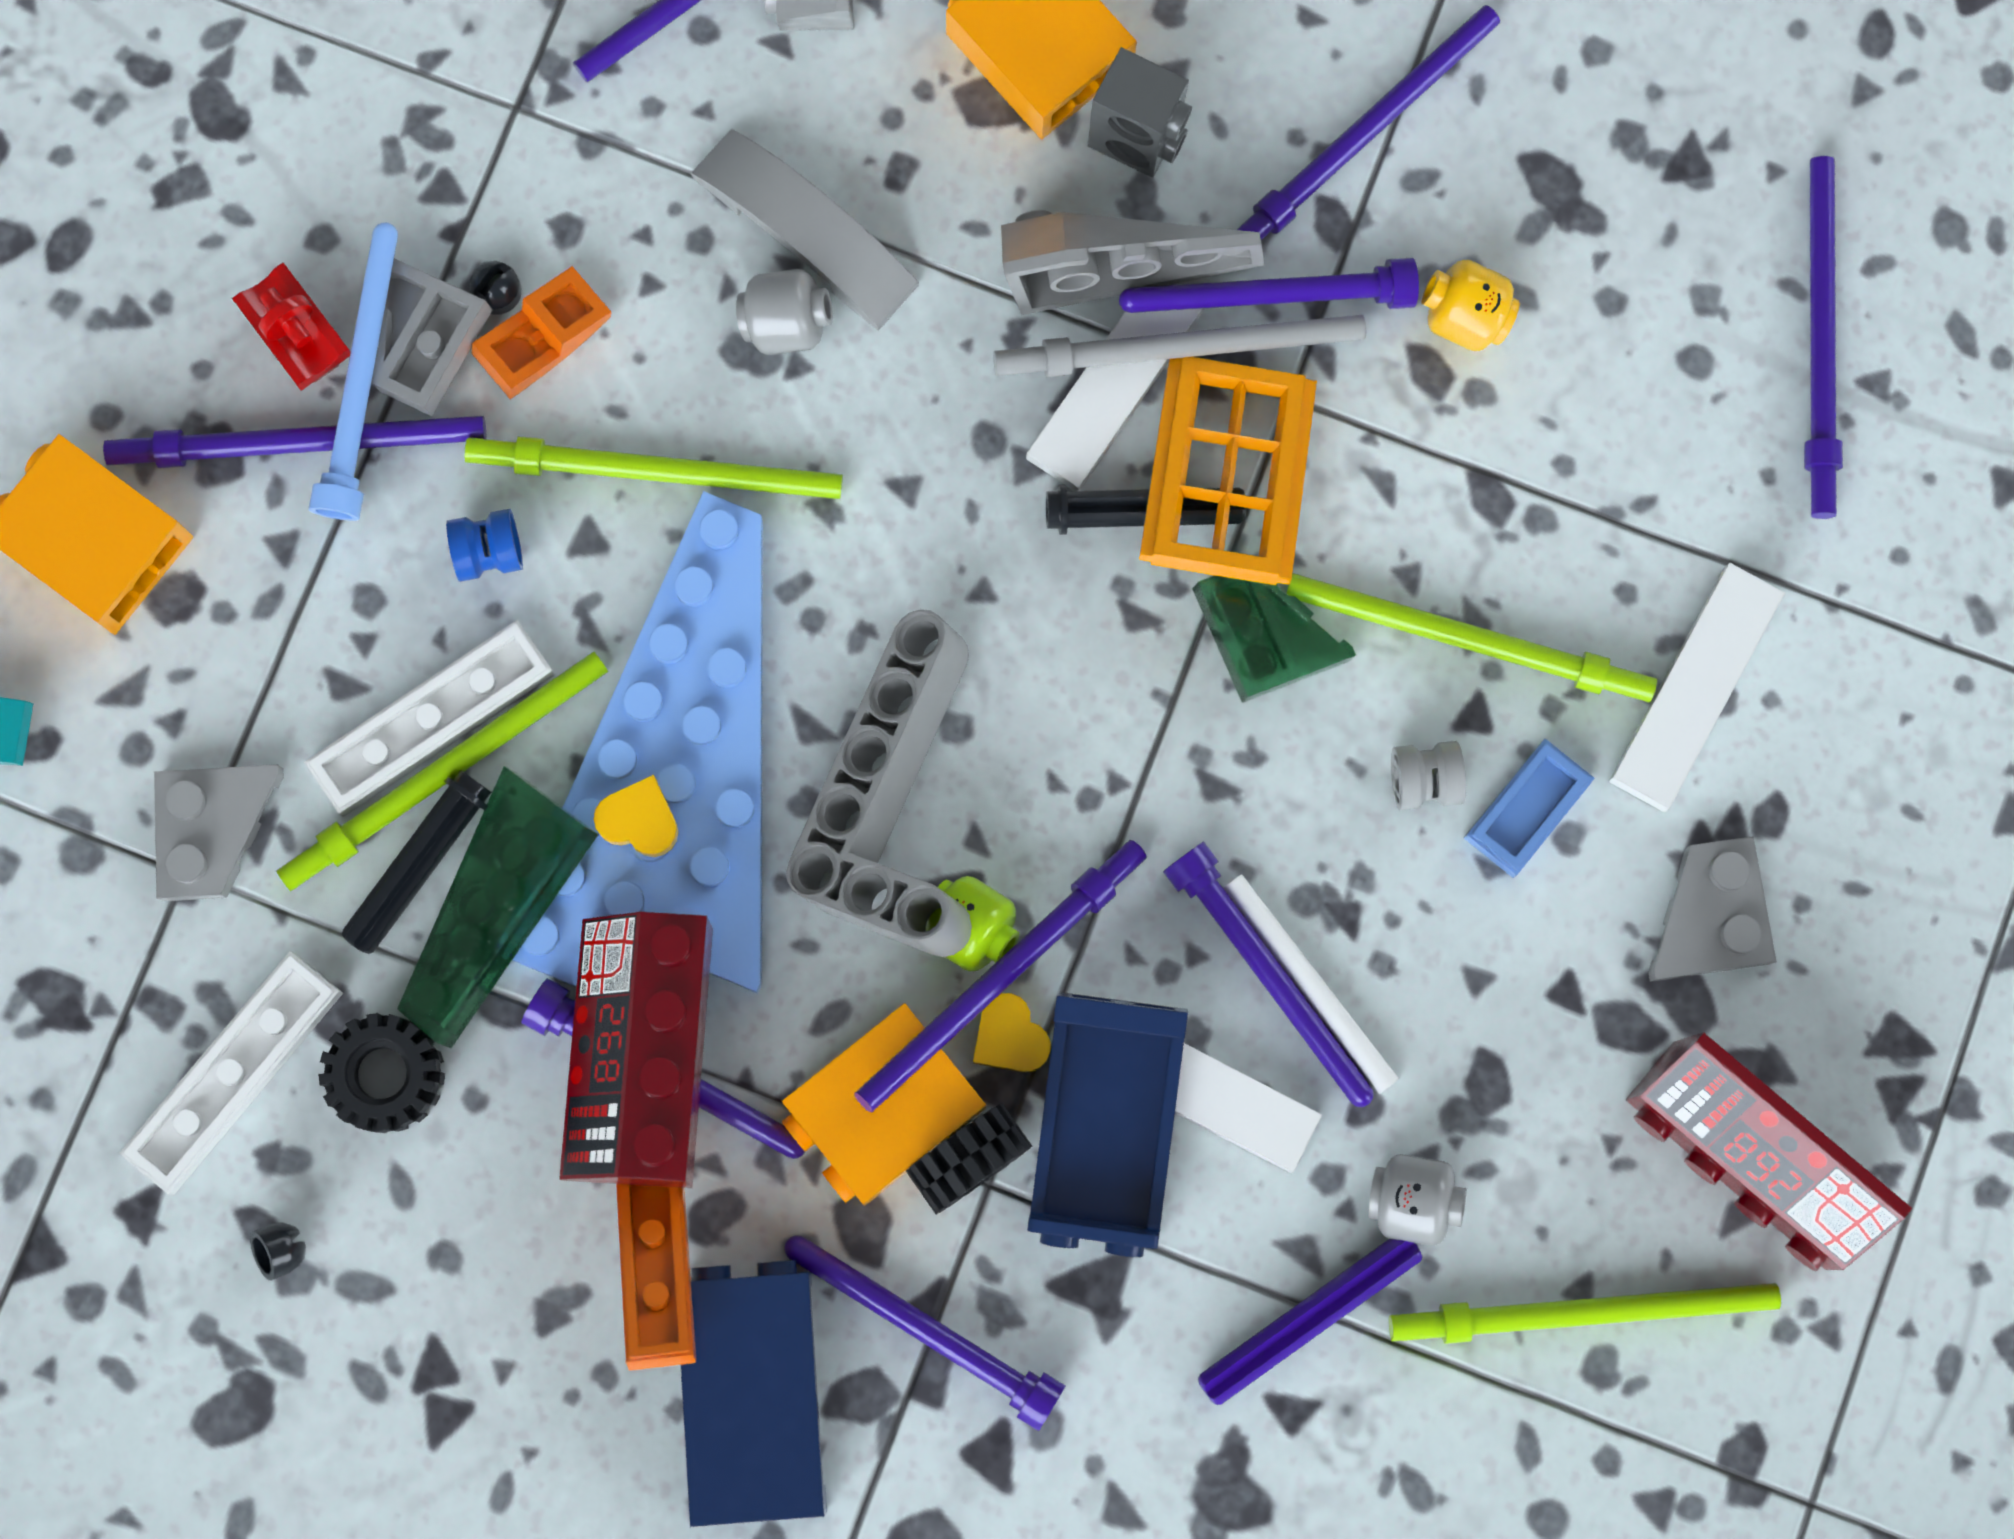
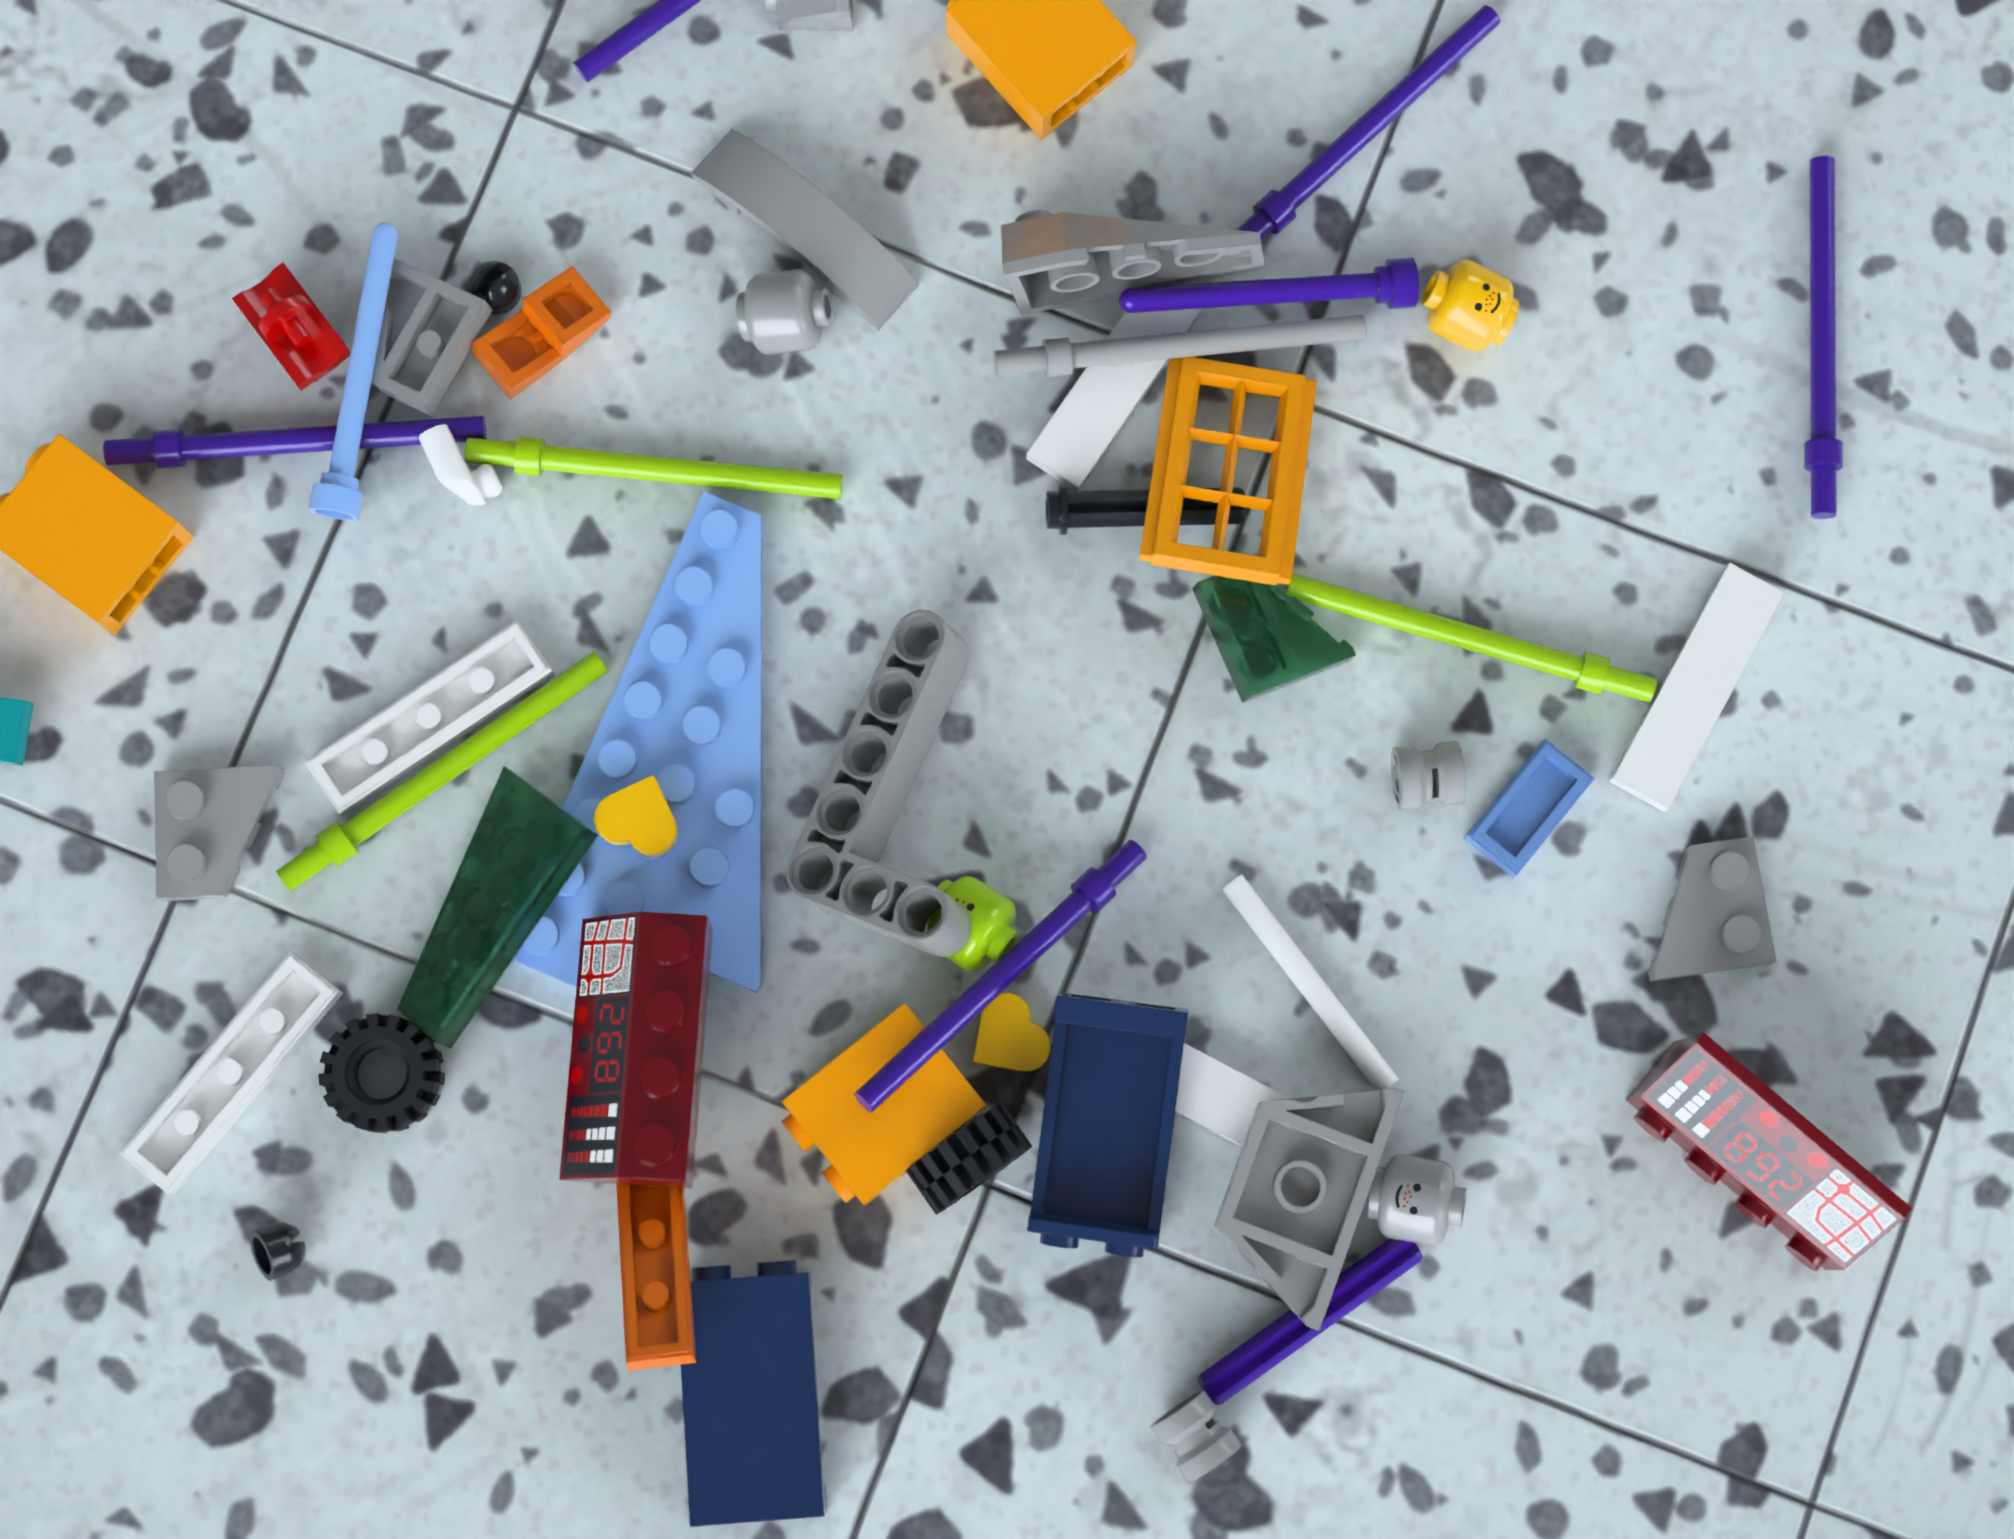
(415, 862): black axle -> none
(452, 470): none -> white arm
(470, 547): blue wheel -> none
(554, 1012): dark purple piece -> none
(1030, 1394): dark purple piece -> none
(1139, 113): dark grey brick -> none
(1196, 1436): none -> light grey wheel
(1199, 877): dark purple piece -> none
(1305, 1189): none -> light grey wing
(1459, 1323): lime bar -> none

